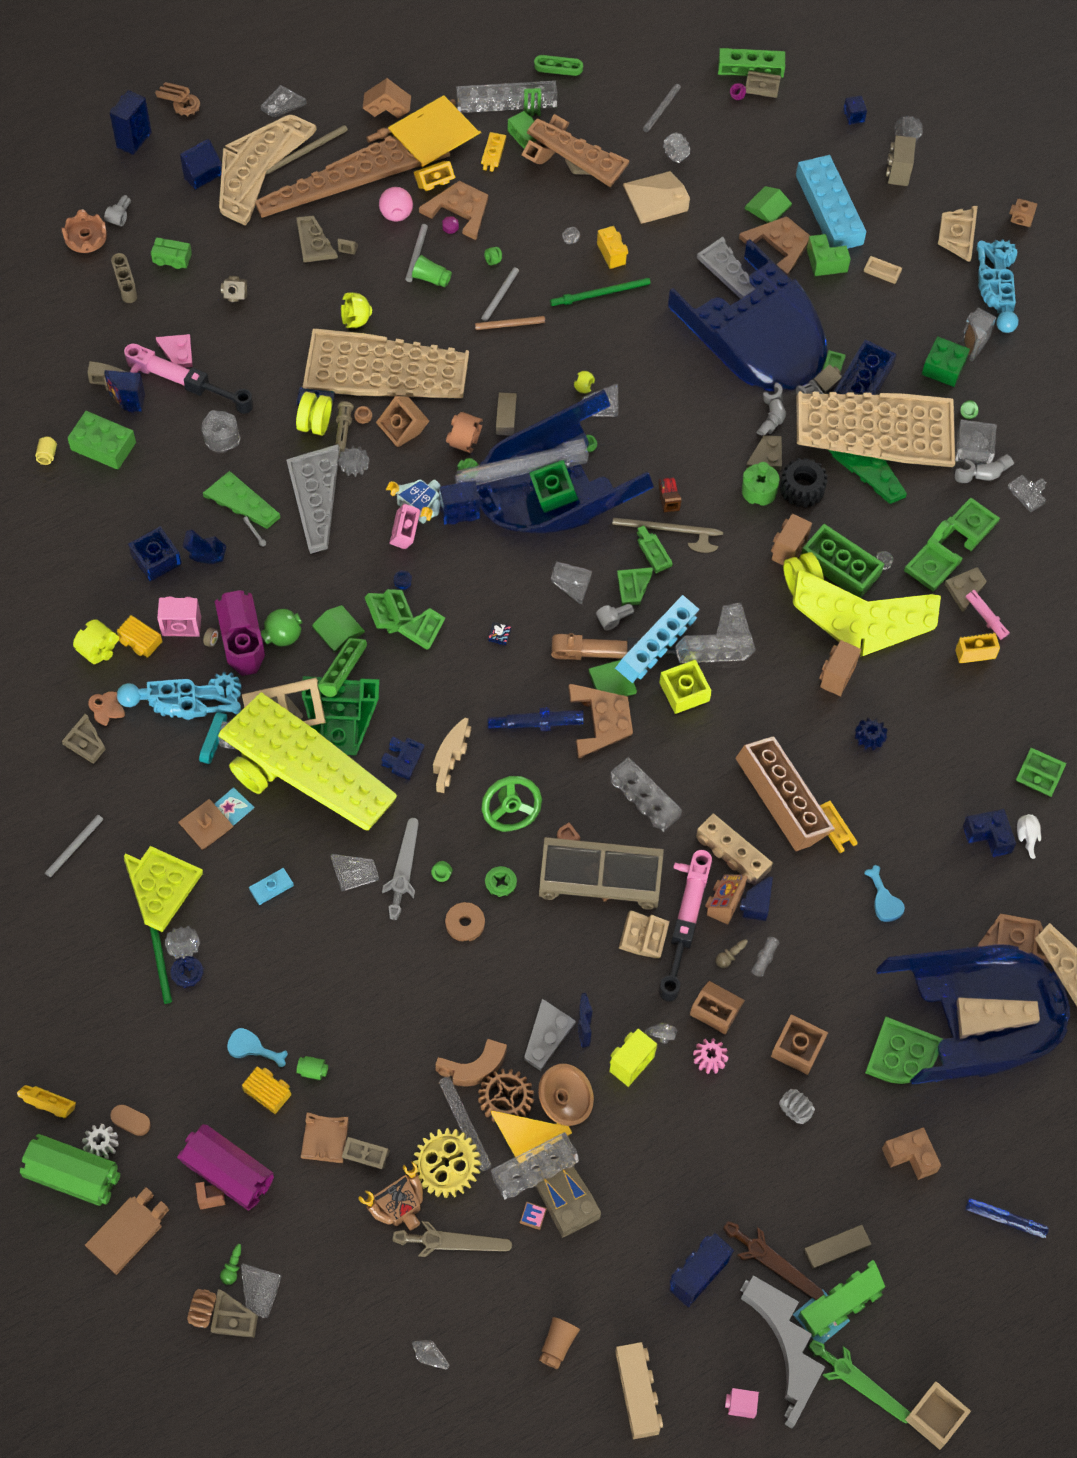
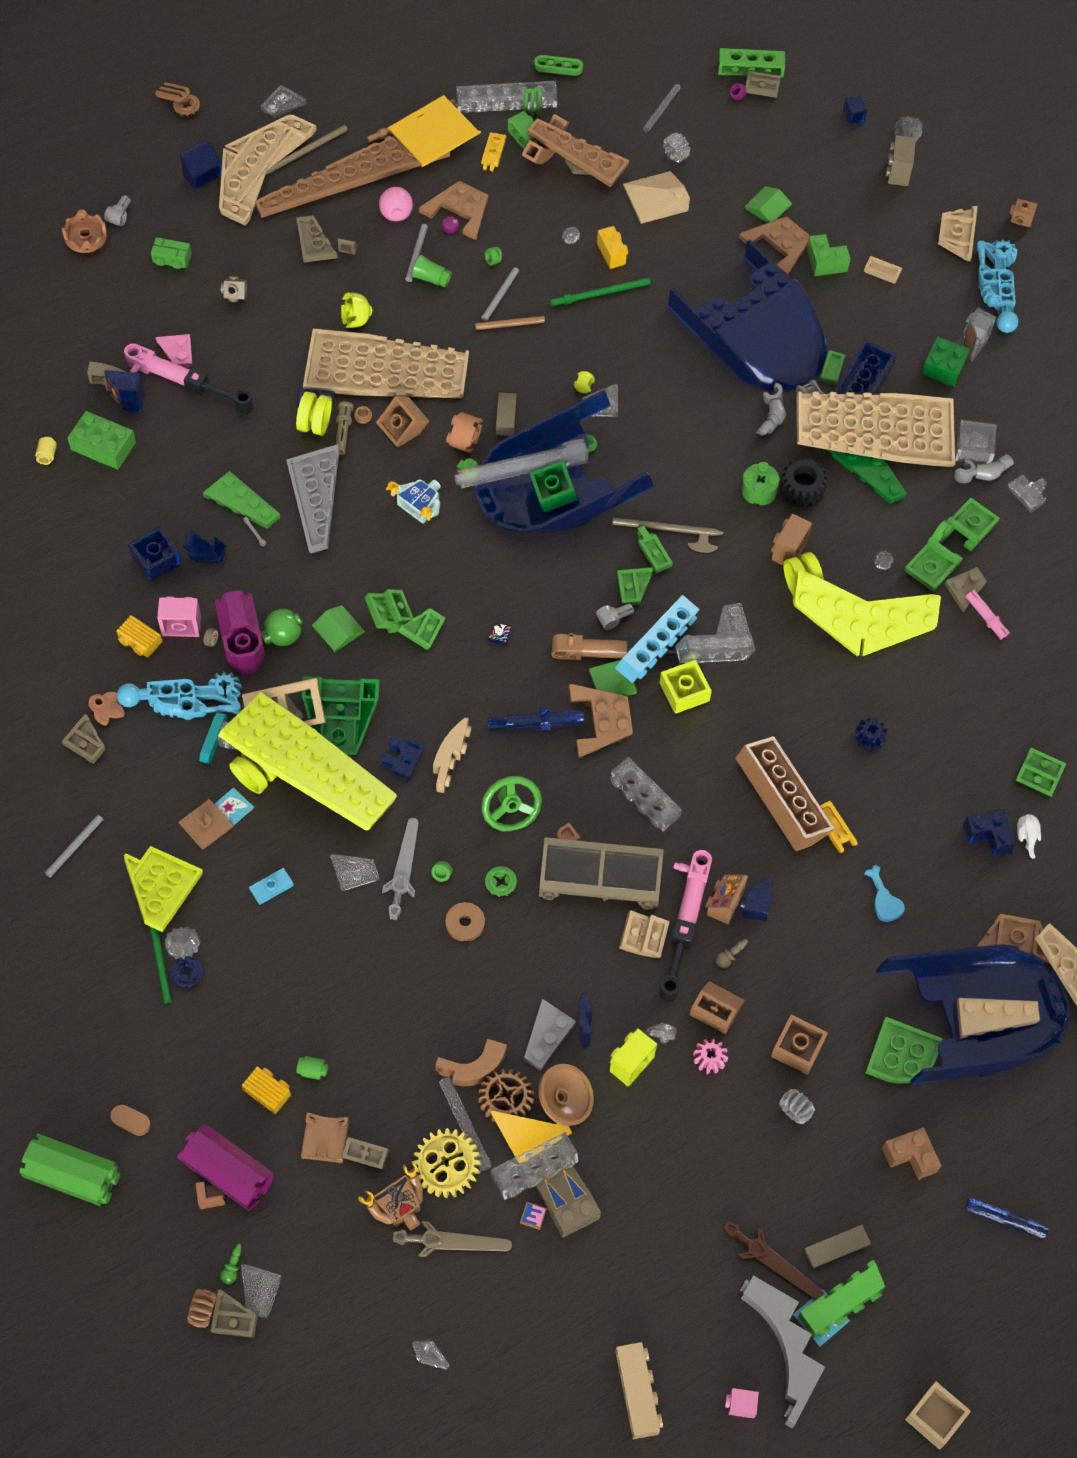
(46, 1101): yellow hinge -> none
(95, 642): neon yellow brick -> none
(96, 1136): white gear -> none
(124, 278): dark tan beam -> none
(127, 1231): medium nougat tile -> none
(130, 122): clear blue brick -> none
(220, 431): clear brick -> none
(246, 1043): medium azure piece -> none
(342, 666): bright green brick -> none
(353, 460): clear gear -> none
(386, 97): medium nougat brick -> none
(402, 579): clear blue tile -> none
(404, 526): bright pink brick -> none
(435, 174): yellow brick -> none
(459, 502): clear blue brick -> none
(558, 1342): medium nougat plant -> none
(572, 580): clear wing -> none
(669, 494): leg -> none
(700, 1269): clear blue brick -> none
(723, 264): light grey wing -> none
(733, 849): tan brick -> none
(765, 956): clear pin -> none
(768, 451): dark tan wing -> none
(828, 378): dark tan brick -> none
(830, 202): medium azure brick -> none
(839, 667): medium nougat brick -> none
(844, 561): bright green brick -> none
(846, 1371): bright green sword -> none
(969, 409): bright green tile -> none
(977, 648): yellow brick -> none

